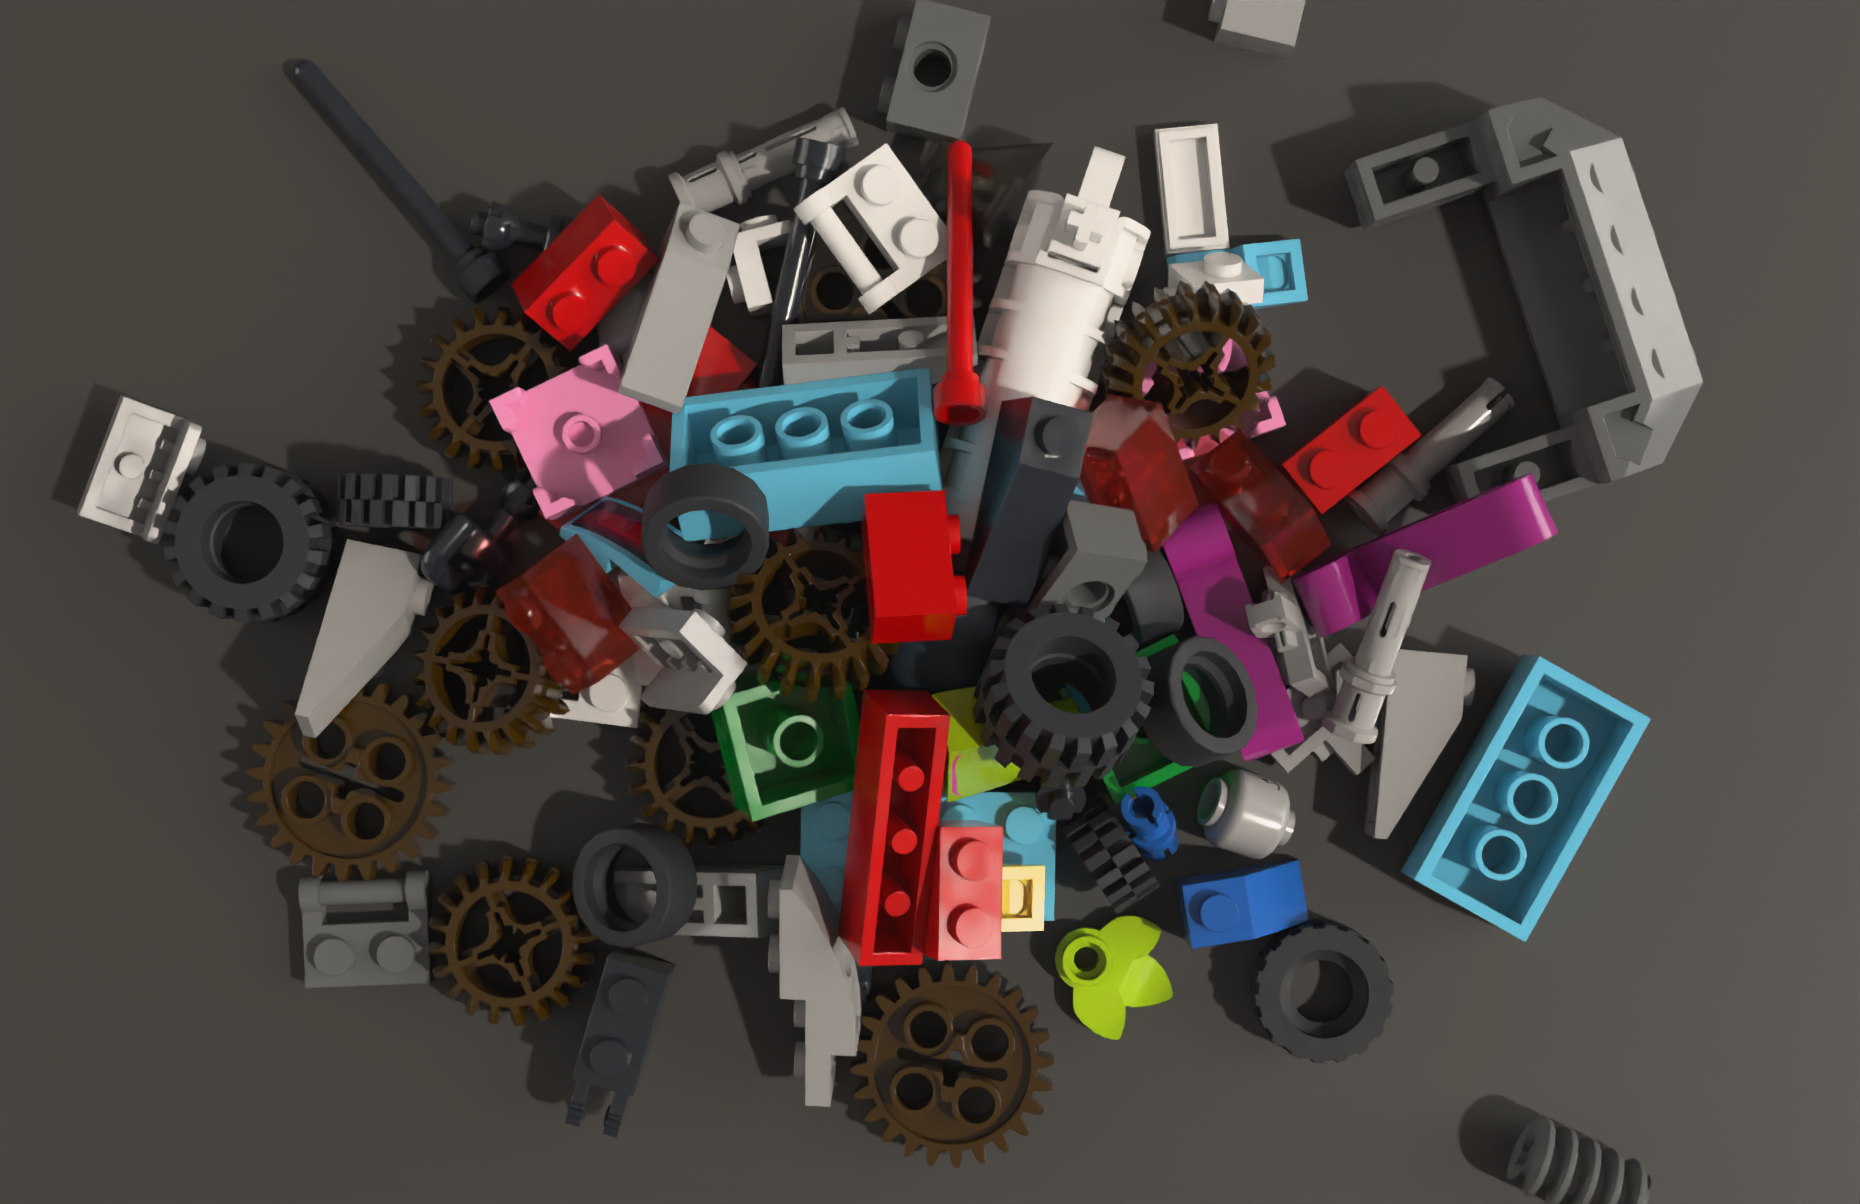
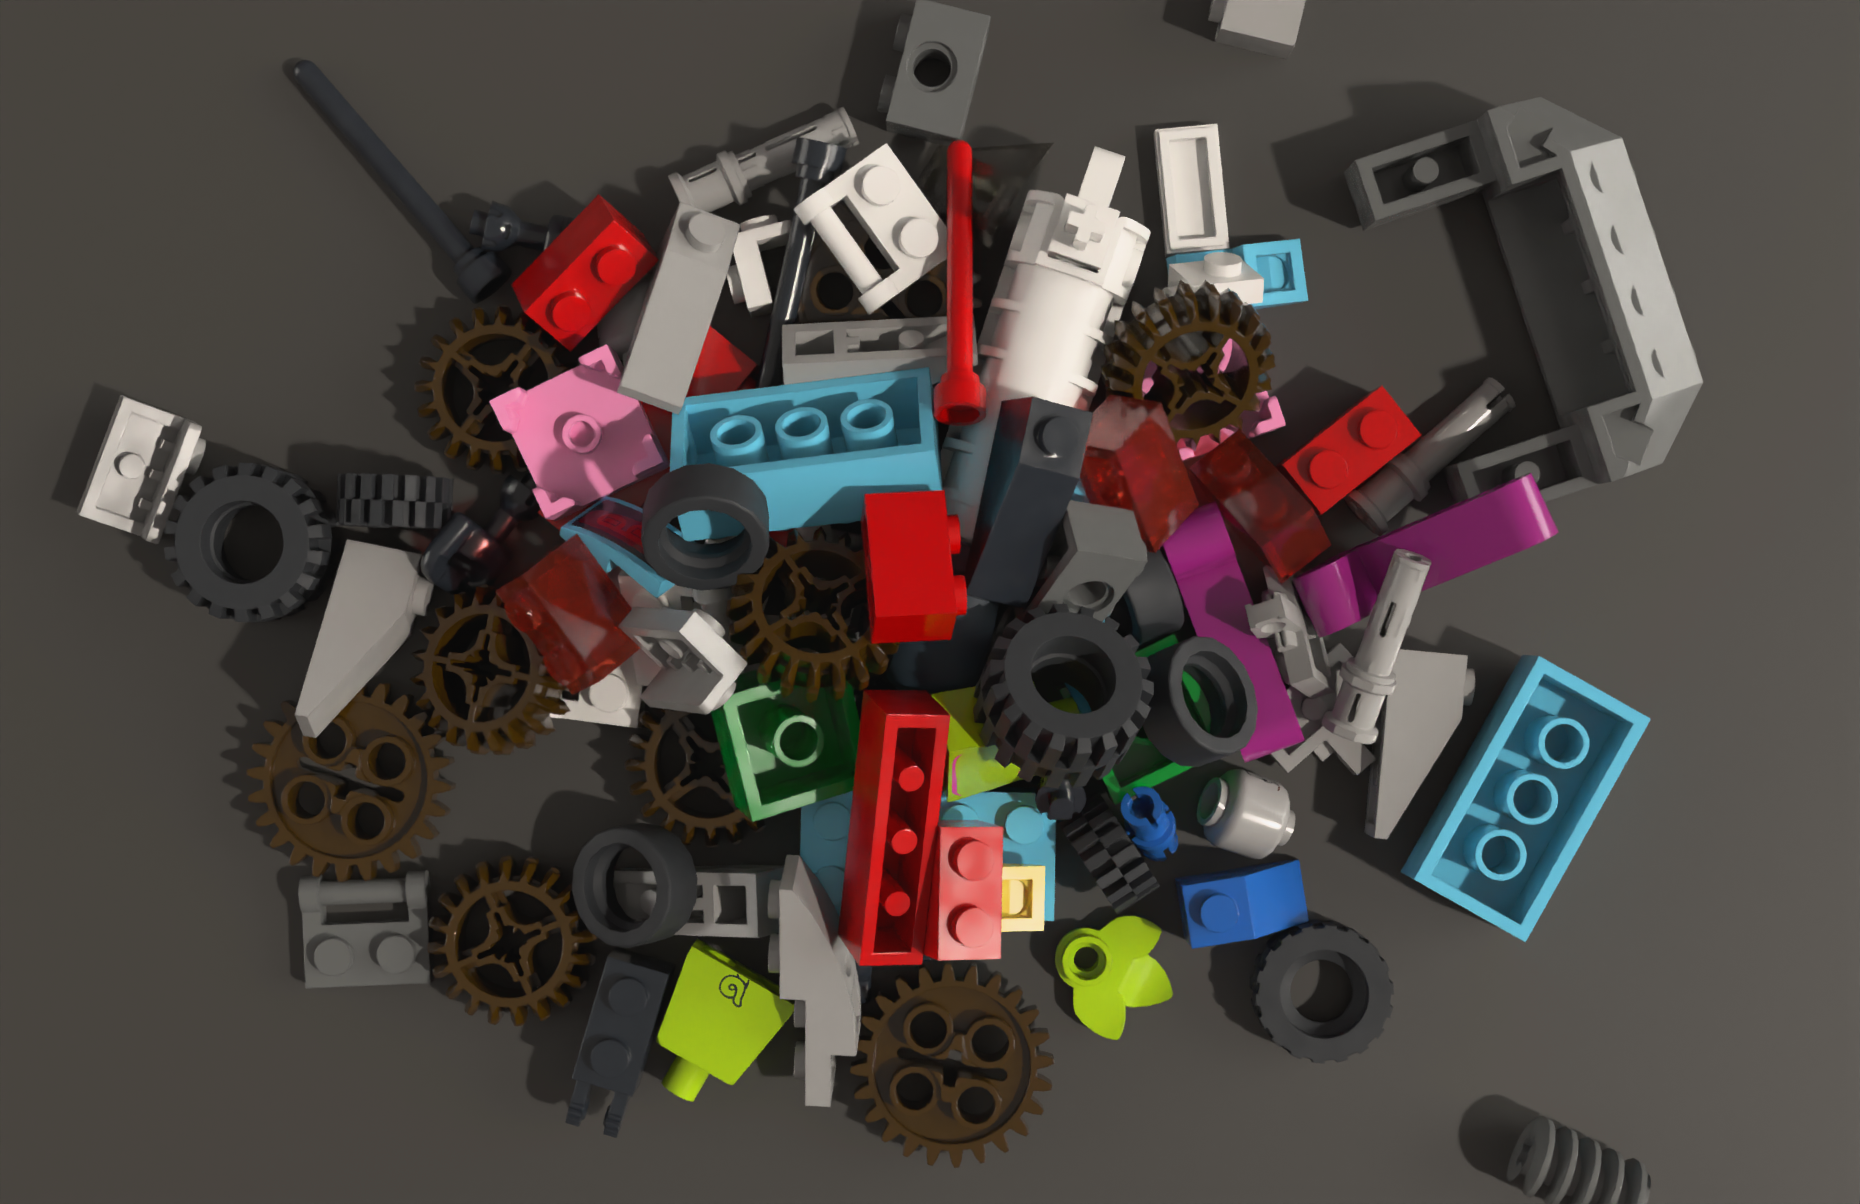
(718, 1020): none -> lime torso

